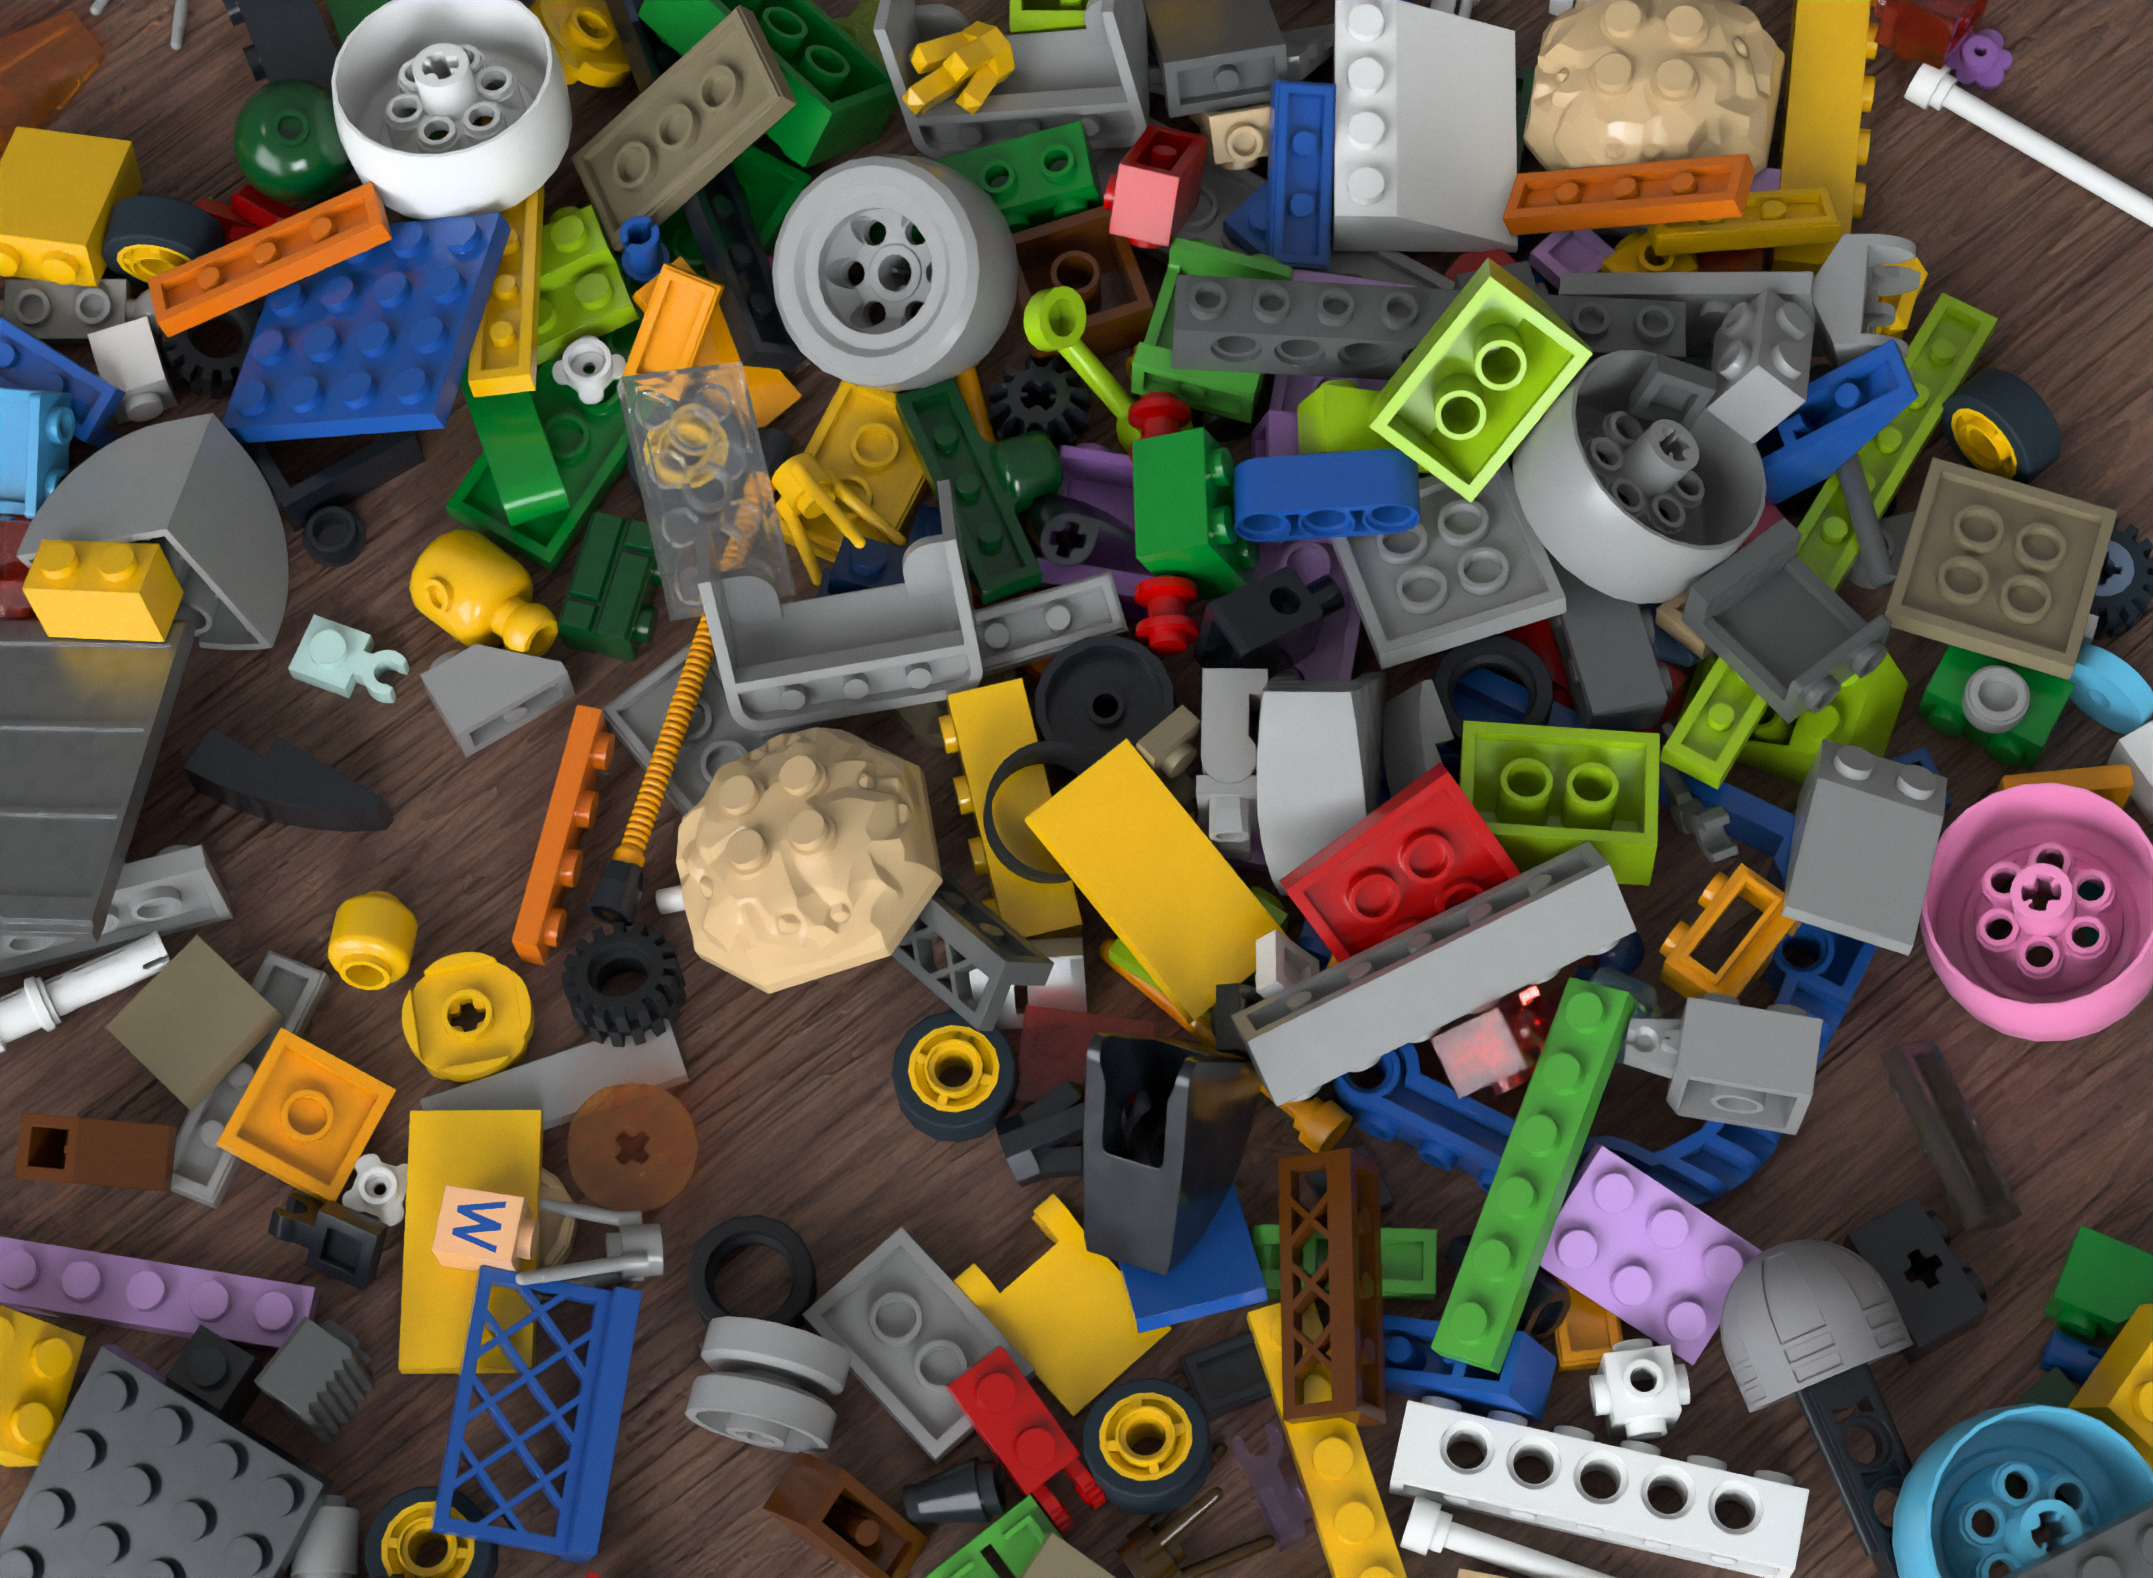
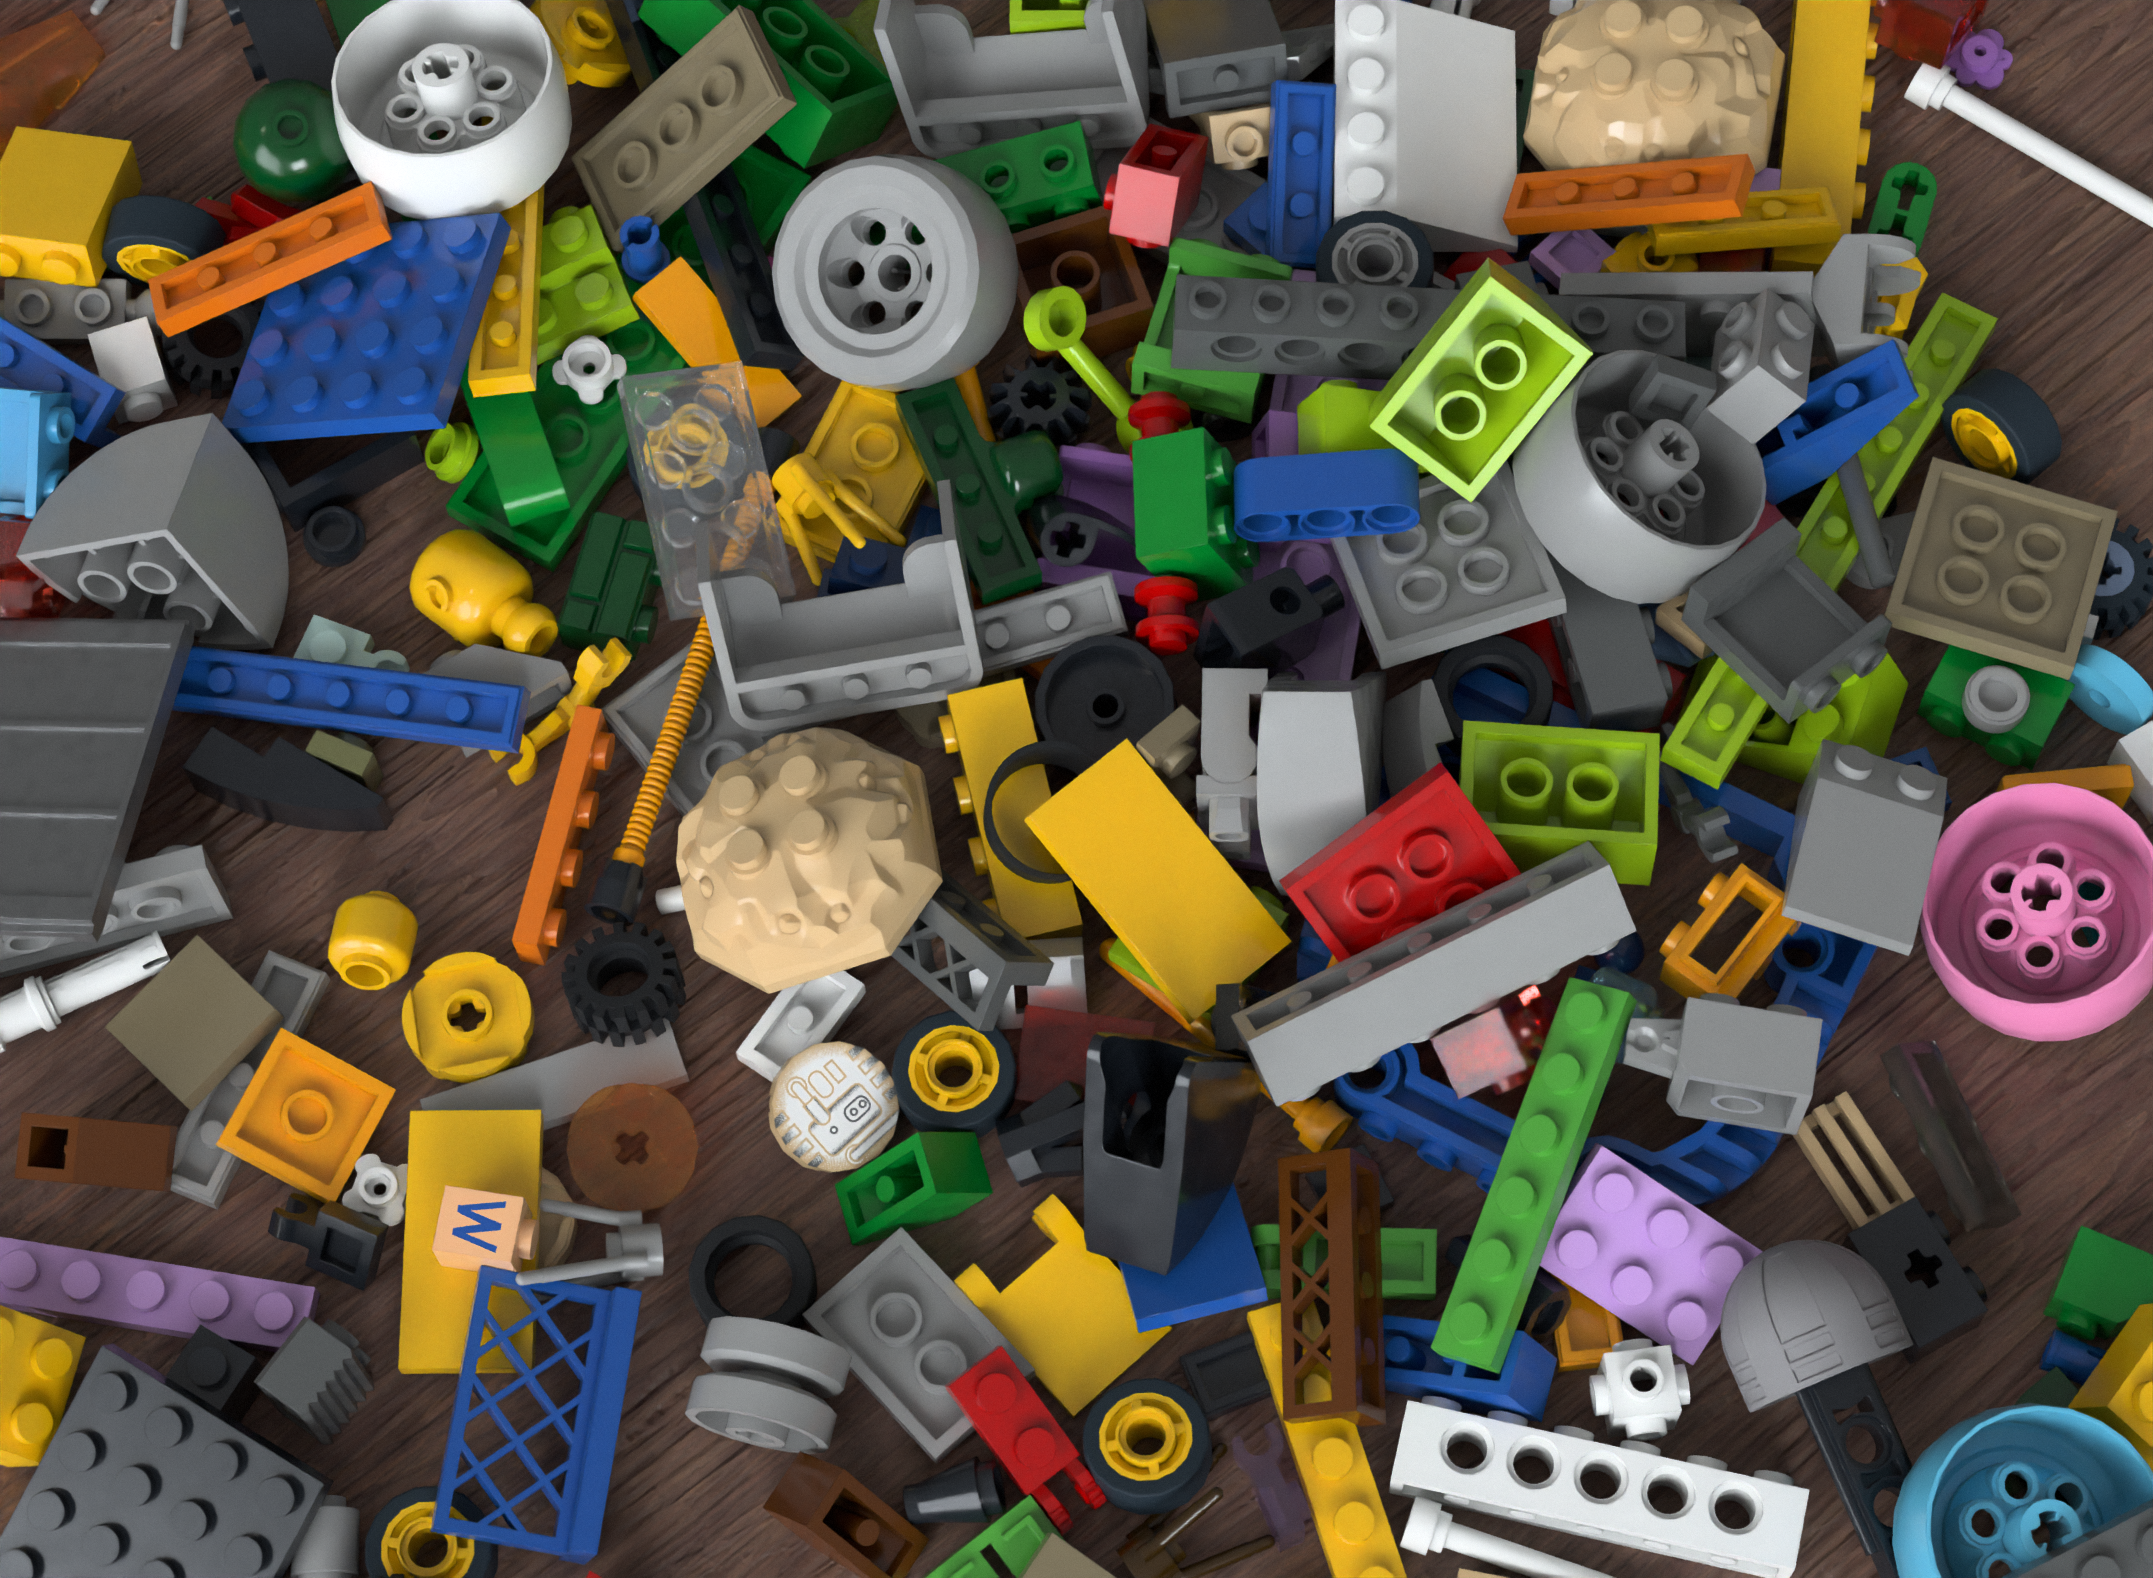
(103, 590): yellow brick -> none
(348, 756): none -> olive plate
(353, 699): none -> blue tile
(452, 451): none -> lime plate
(593, 673): none -> yellow piece
(674, 322): light orange tile -> none
(799, 1019): none -> white plate
(833, 1107): none -> tile
(914, 1185): none -> green slope
(964, 60): yellow rock -> none
(1281, 964): white plate -> none
(1375, 242): none -> light grey wheel
(1873, 1150): none -> tan tile
(1911, 222): none -> green beam

